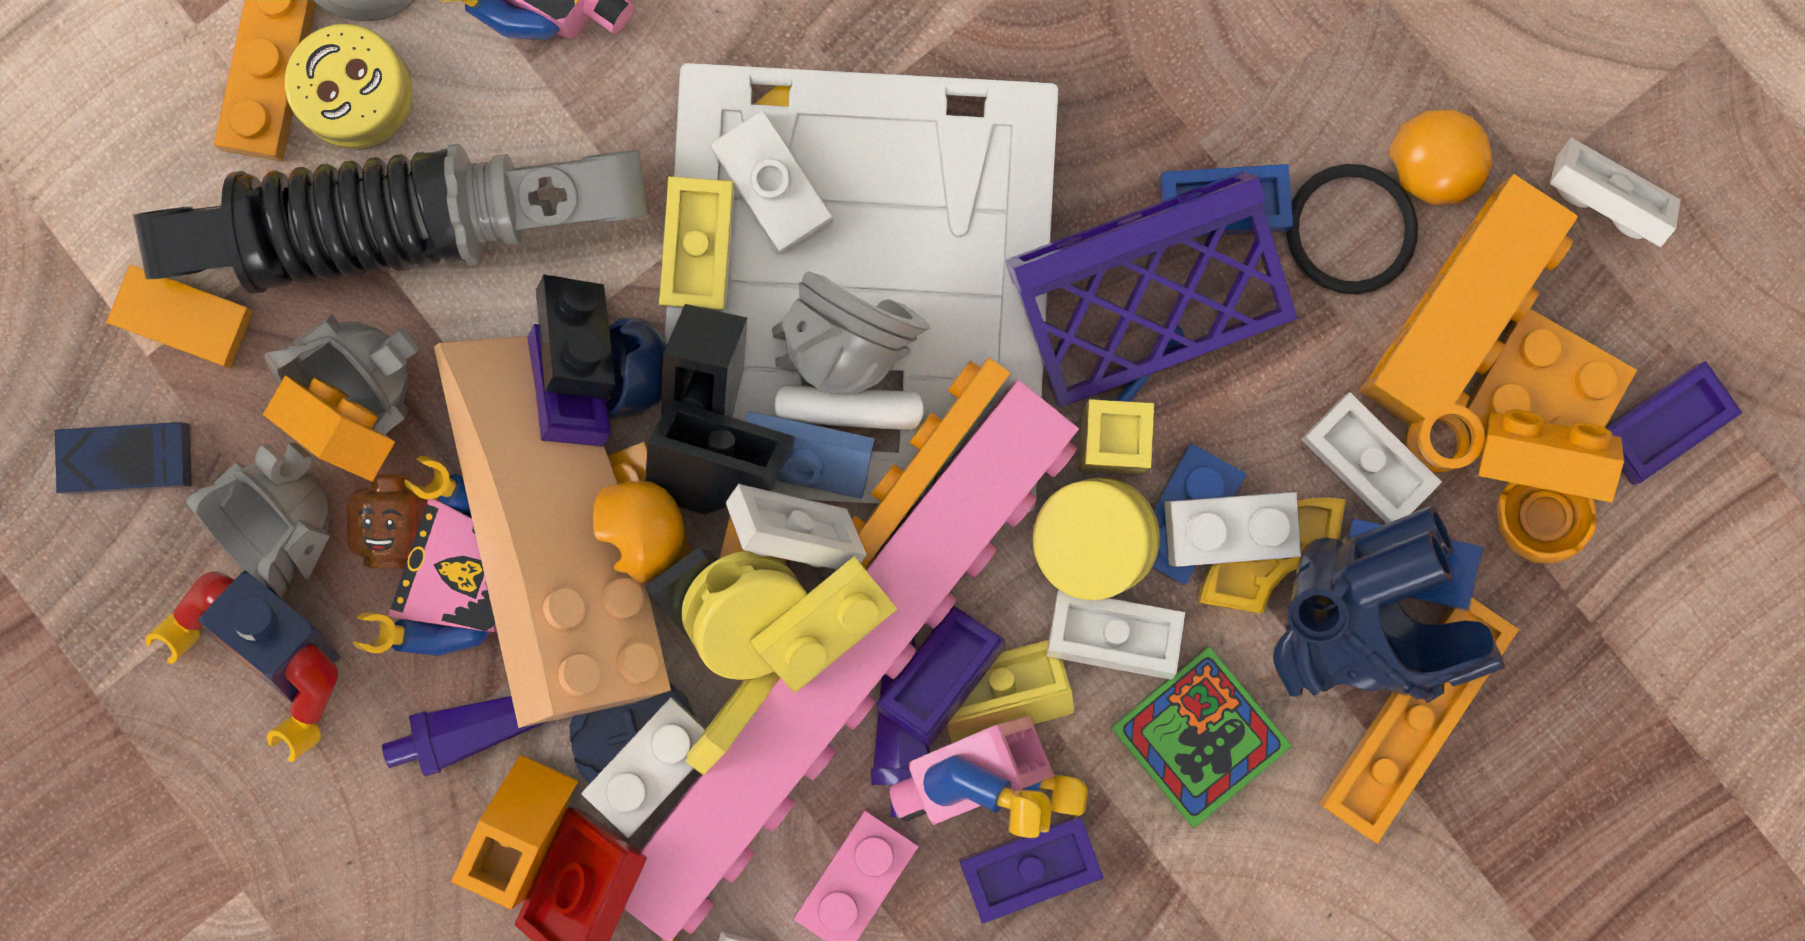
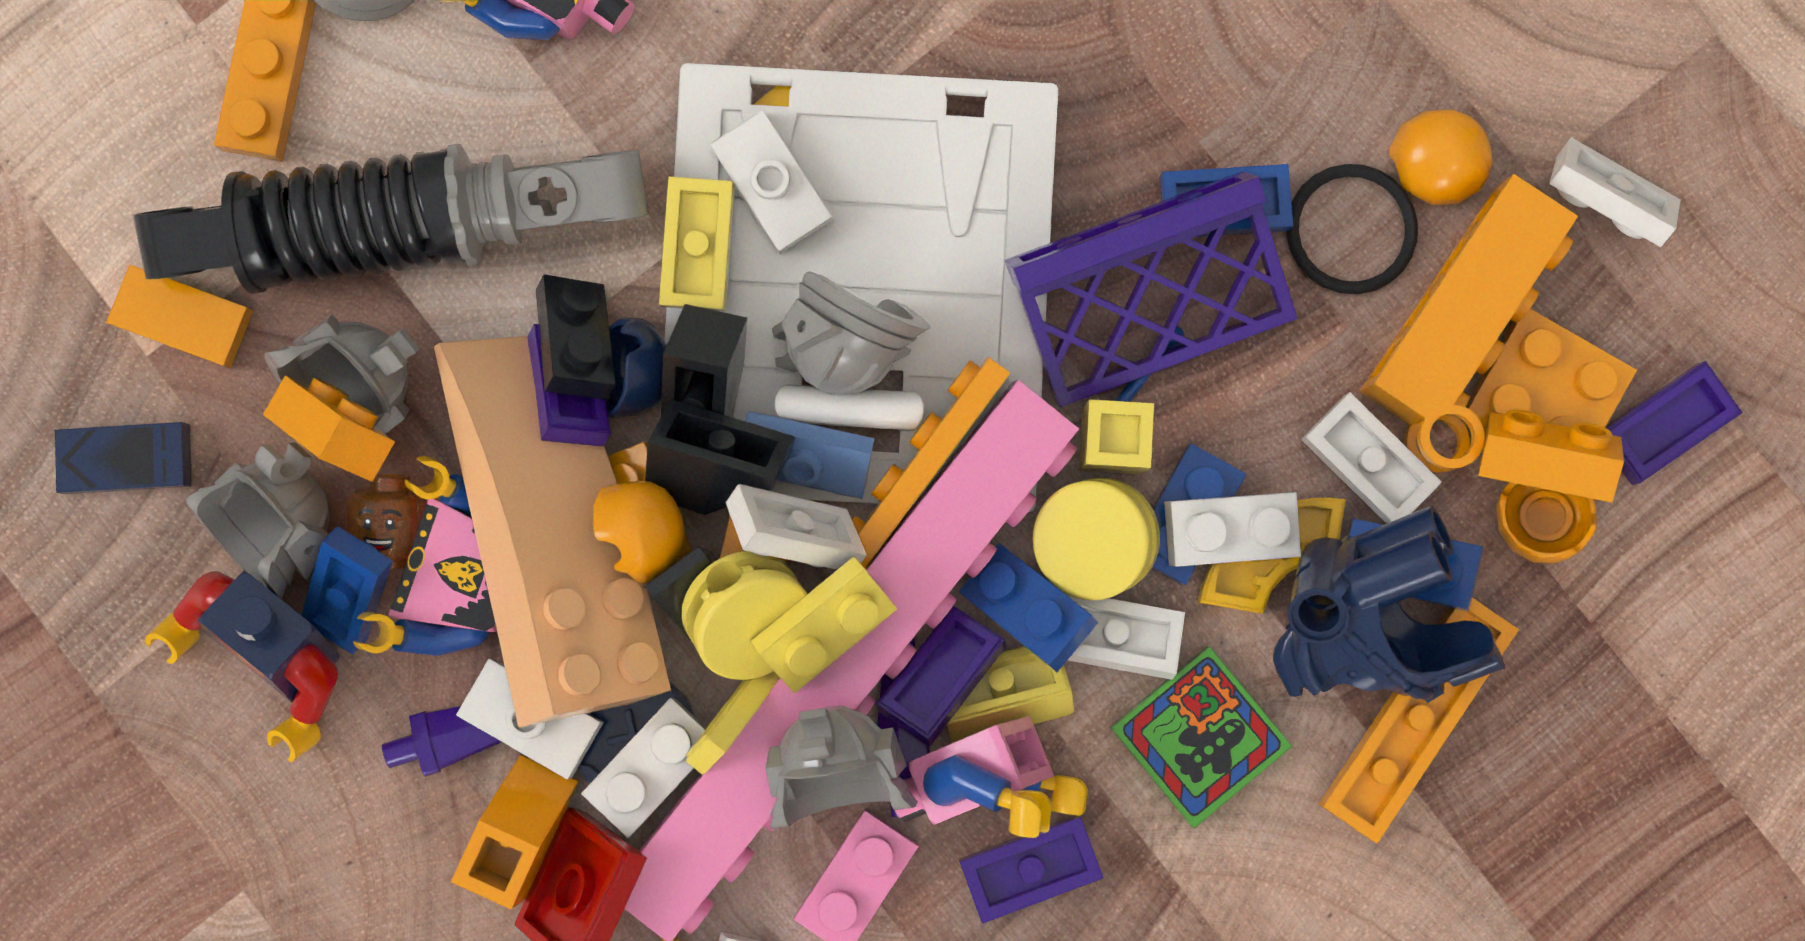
(343, 585): none -> blue plate
(348, 86): light yellow head -> none
(554, 744): none -> white plate
(832, 762): none -> light grey helmet
(1029, 608): none -> blue plate

